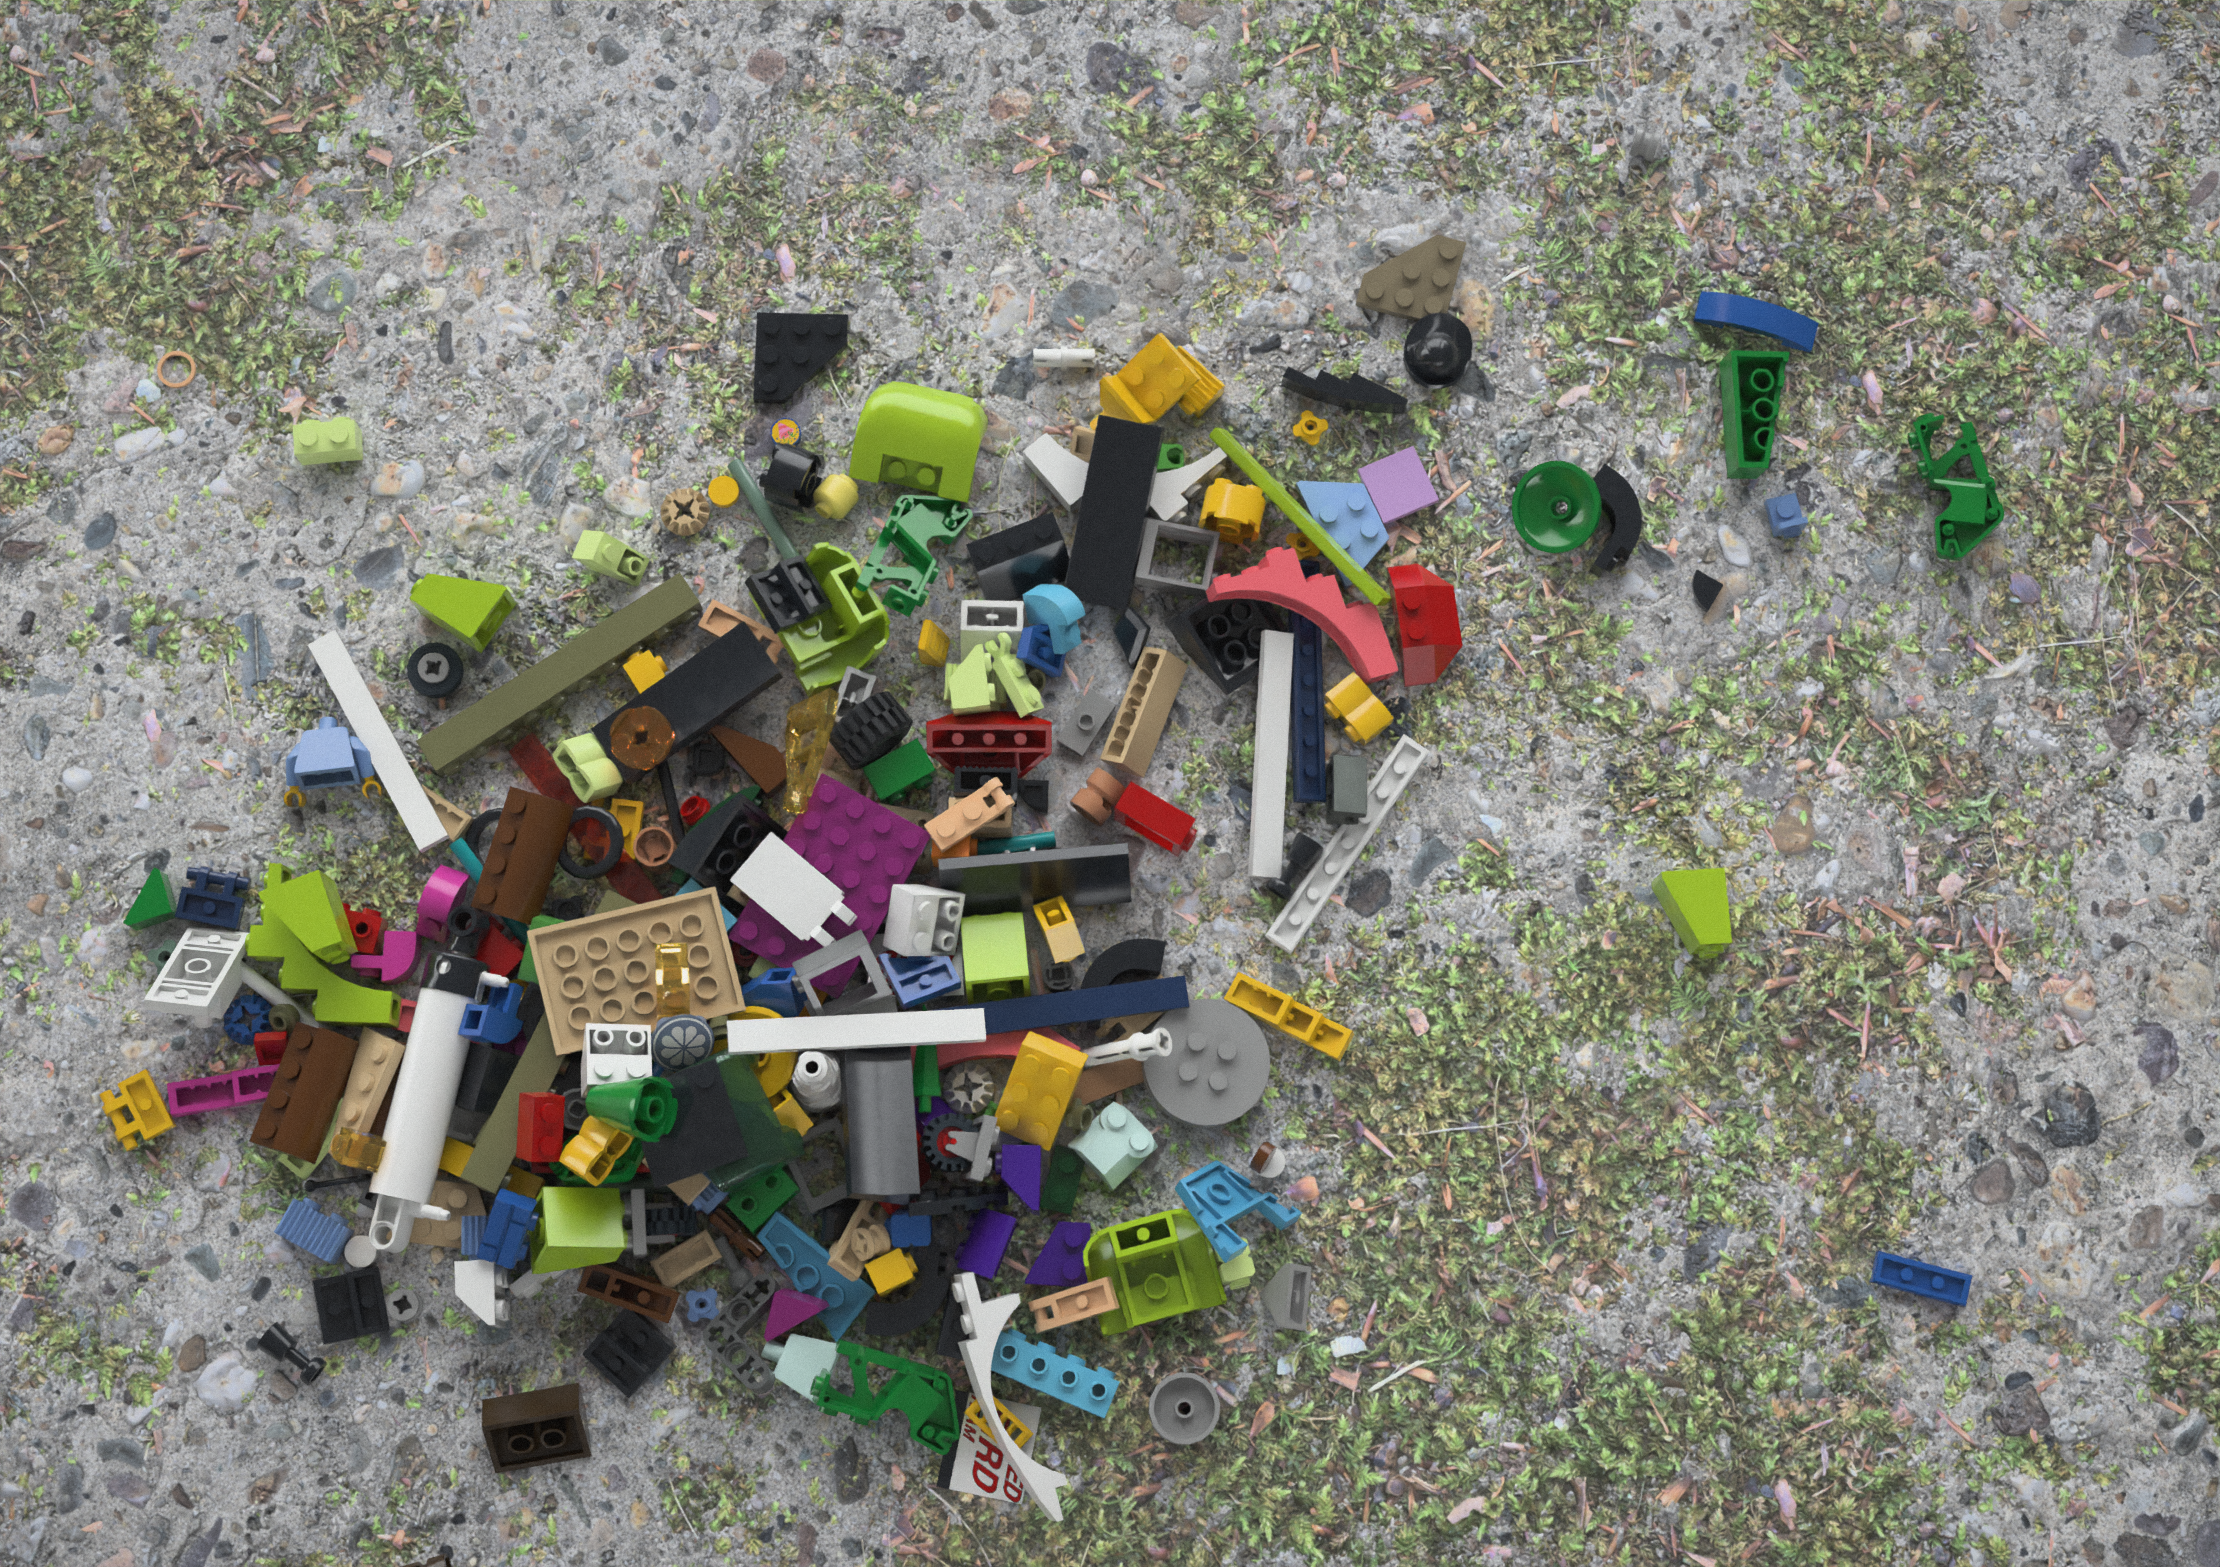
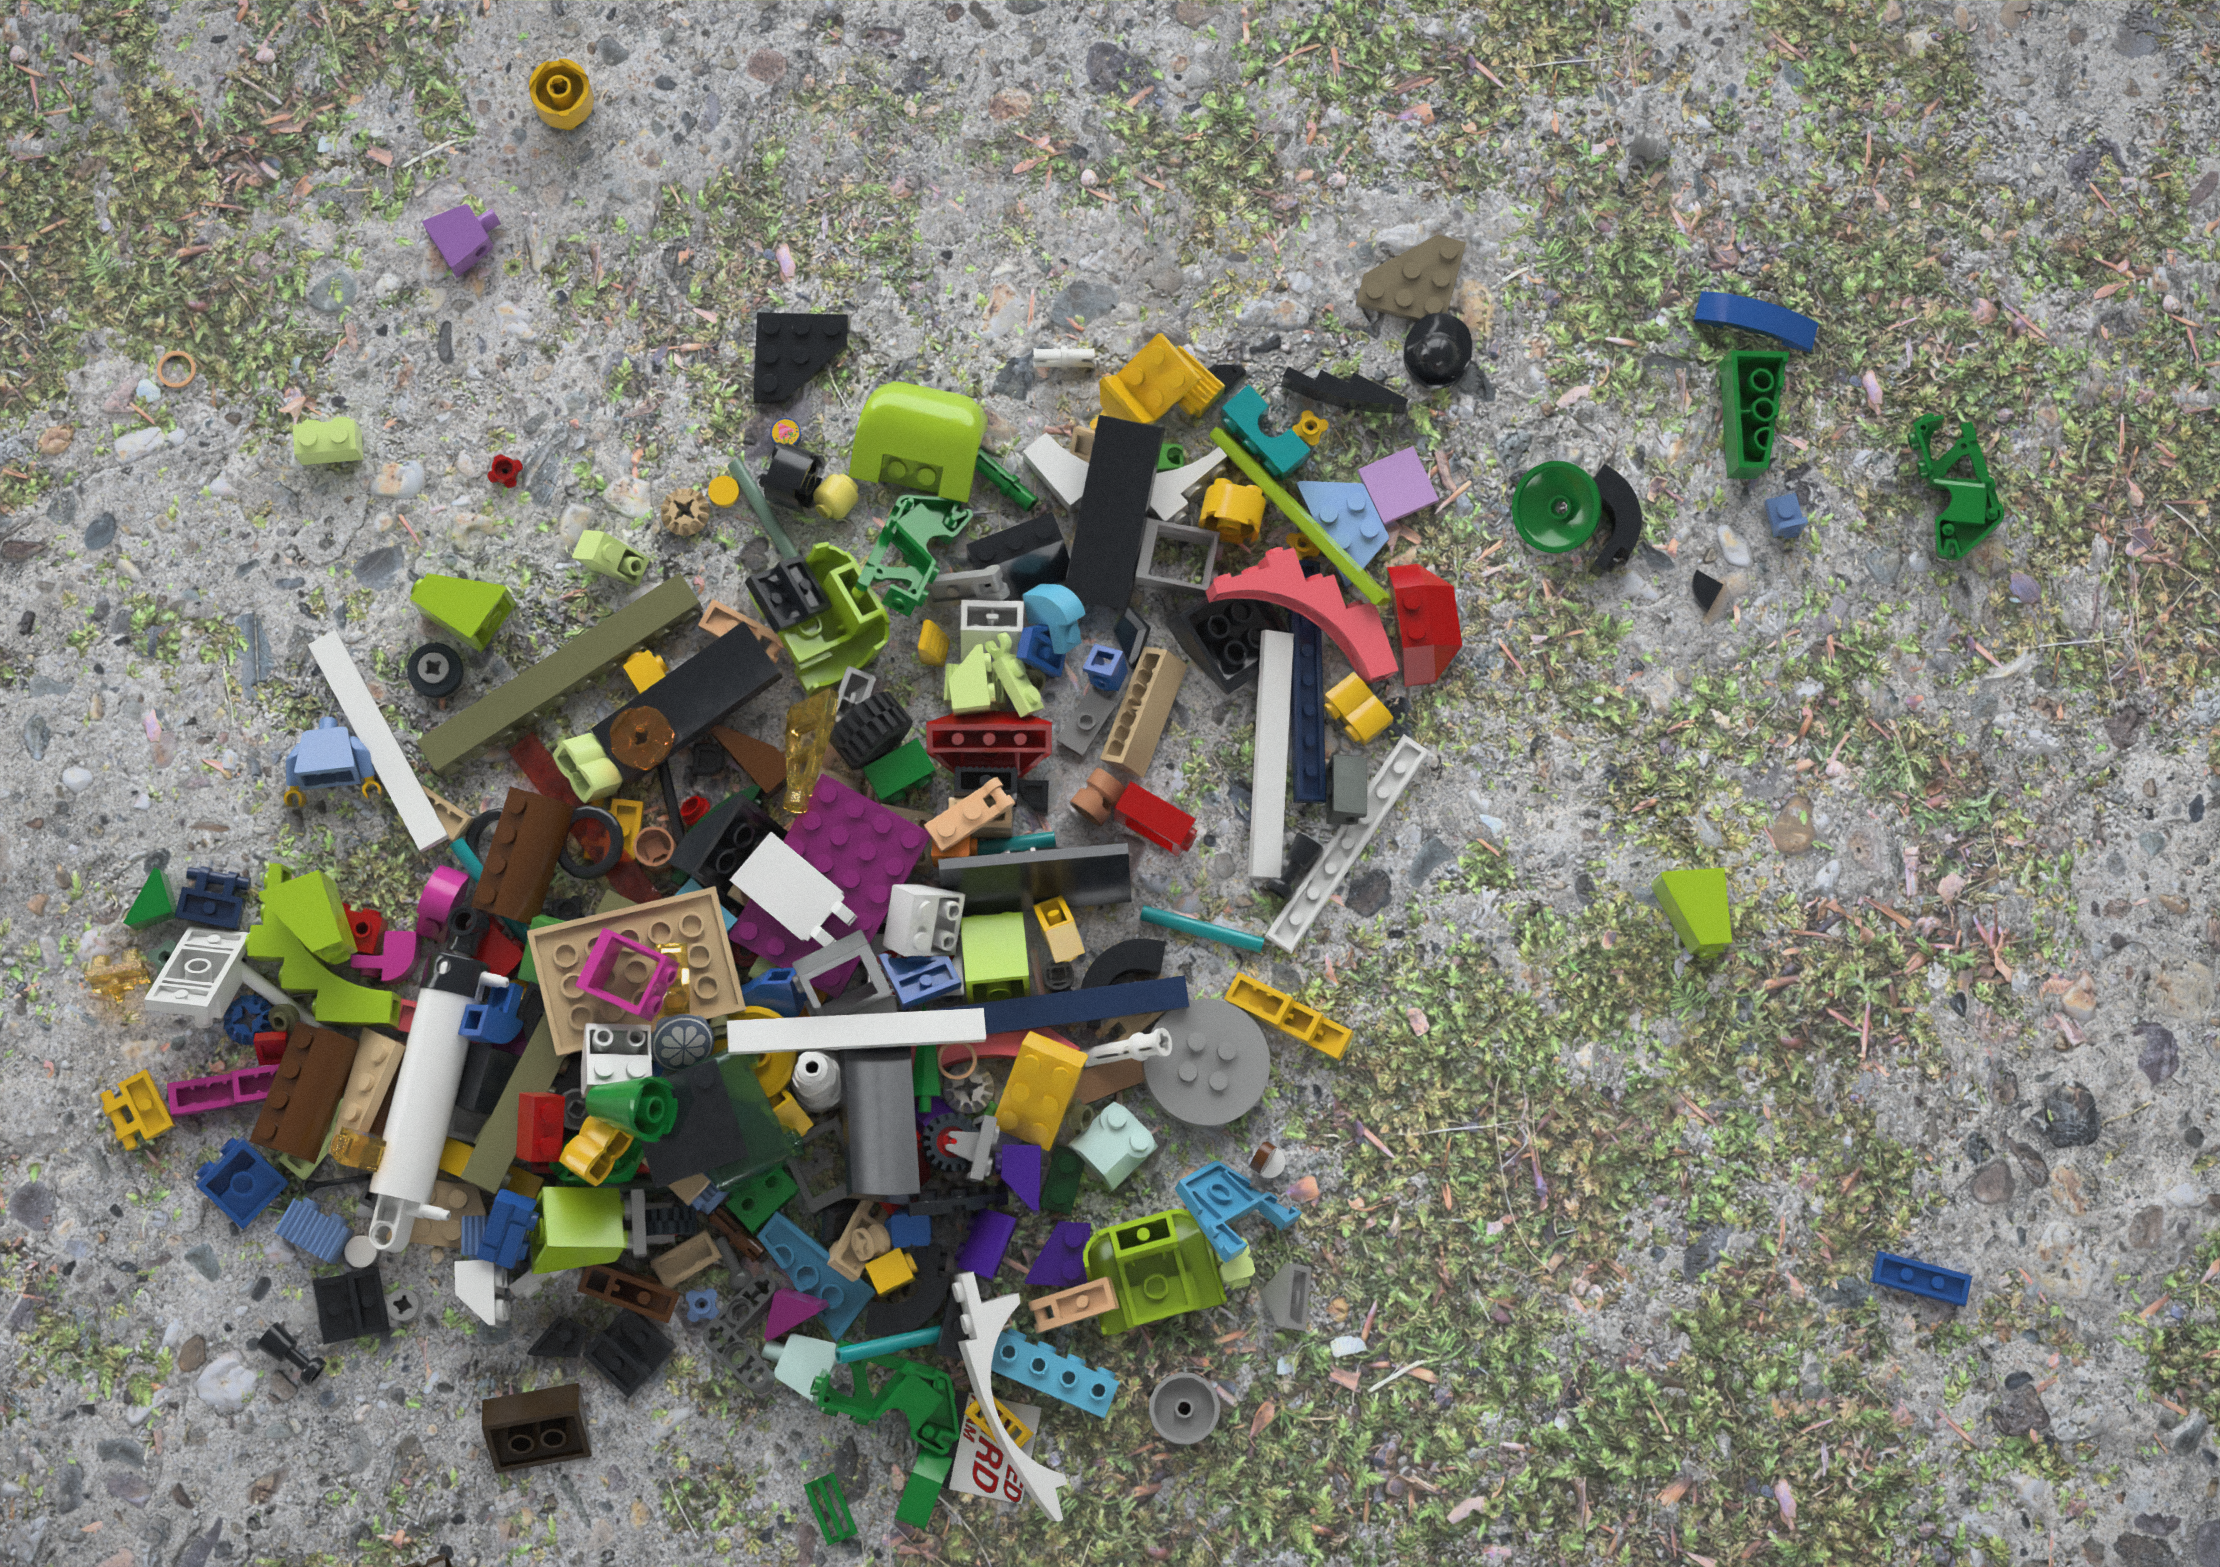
(119, 977): none -> clear yellow hips
(240, 1181): none -> blue plate
(462, 236): none -> medium lavender torso
(501, 463): none -> red plate
(560, 1339): none -> black piece
(574, 91): none -> yellow brick
(602, 962): none -> dark pink window
(818, 1512): none -> green tile
(887, 1345): none -> teal piece
(923, 1488): none -> green slope
(960, 1077): none -> light nougat piece
(967, 585): none -> light grey plate
(1007, 483): none -> green pin
(1102, 674): none -> blue brick
(1202, 929): none -> teal piece
(1228, 375): none -> black tile
(1279, 454): none -> teal arch

